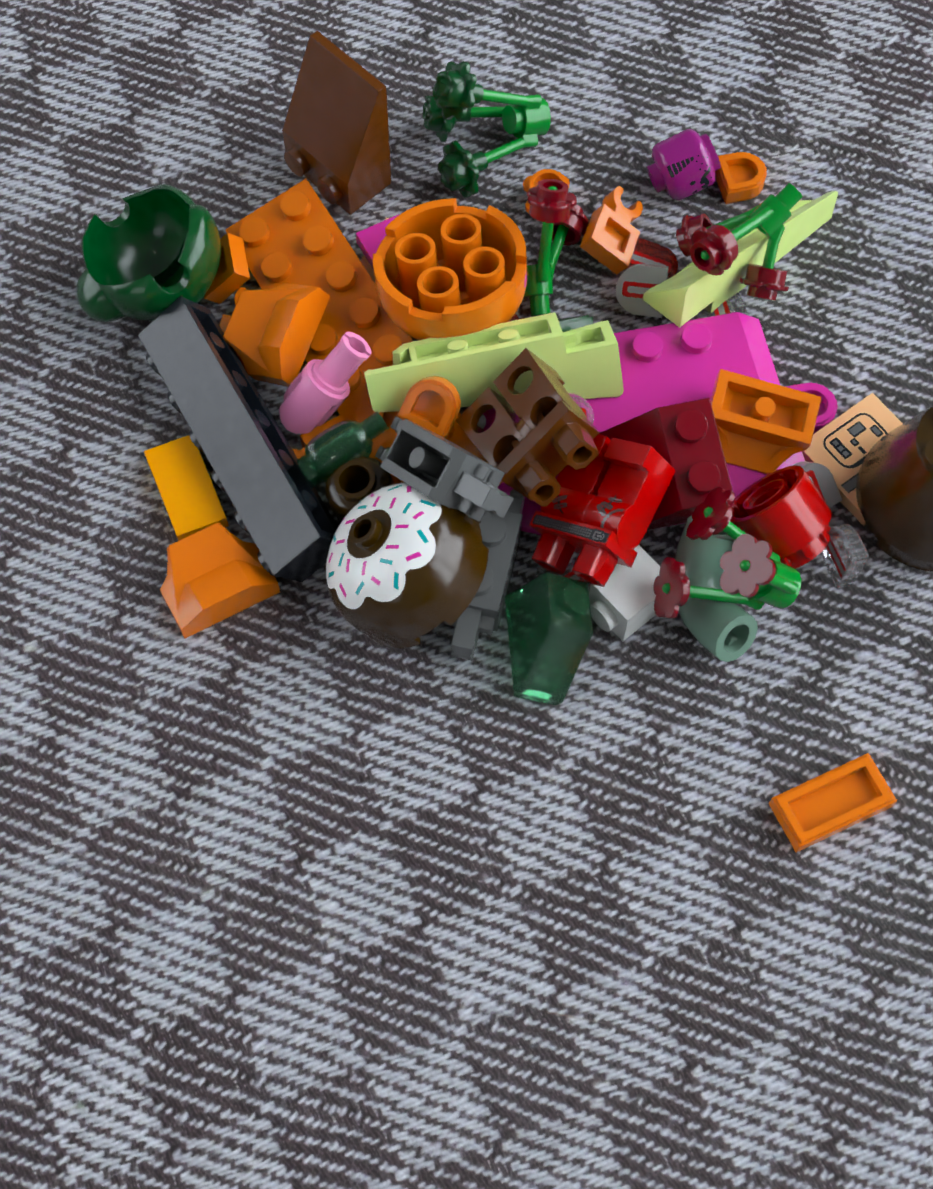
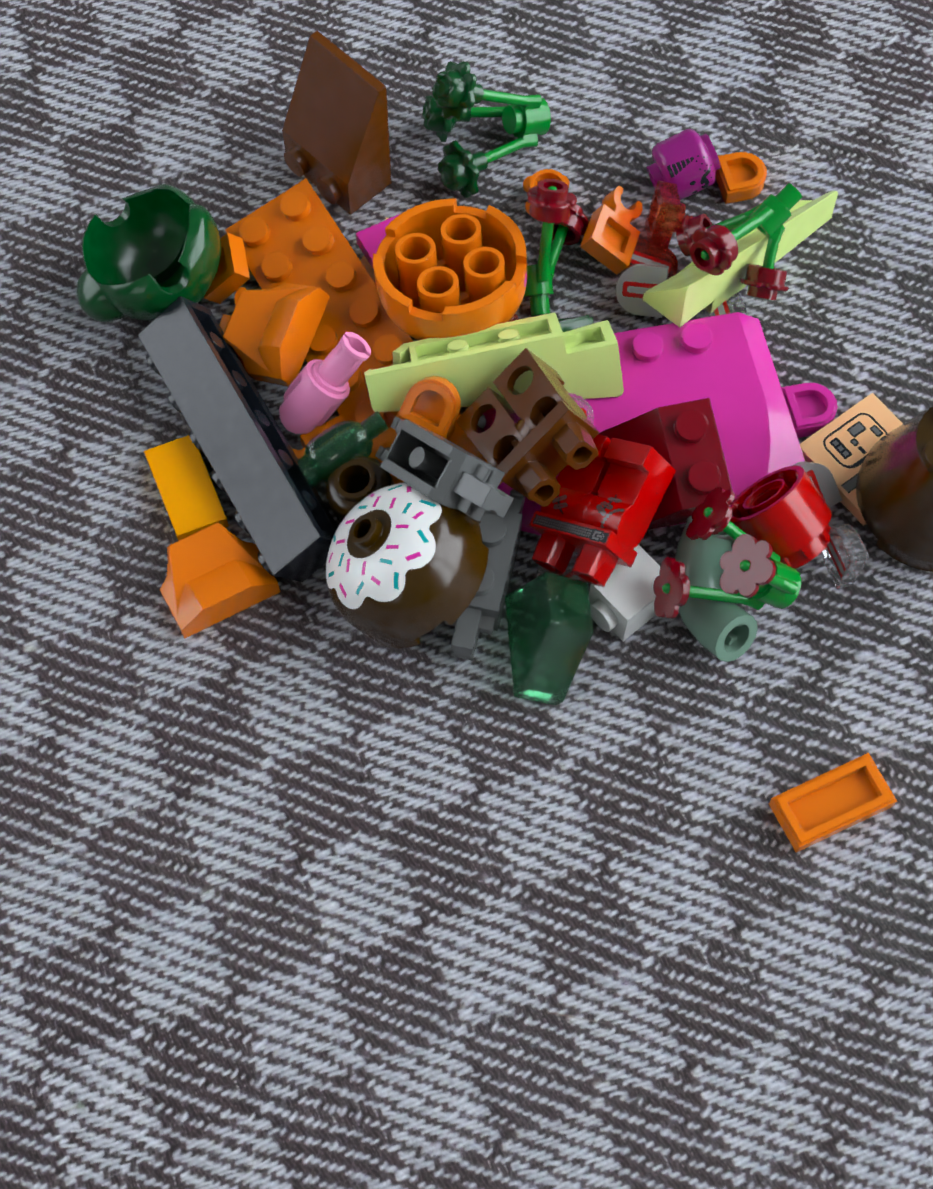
(664, 215): none -> clear red plate
(761, 421): orange slope -> none

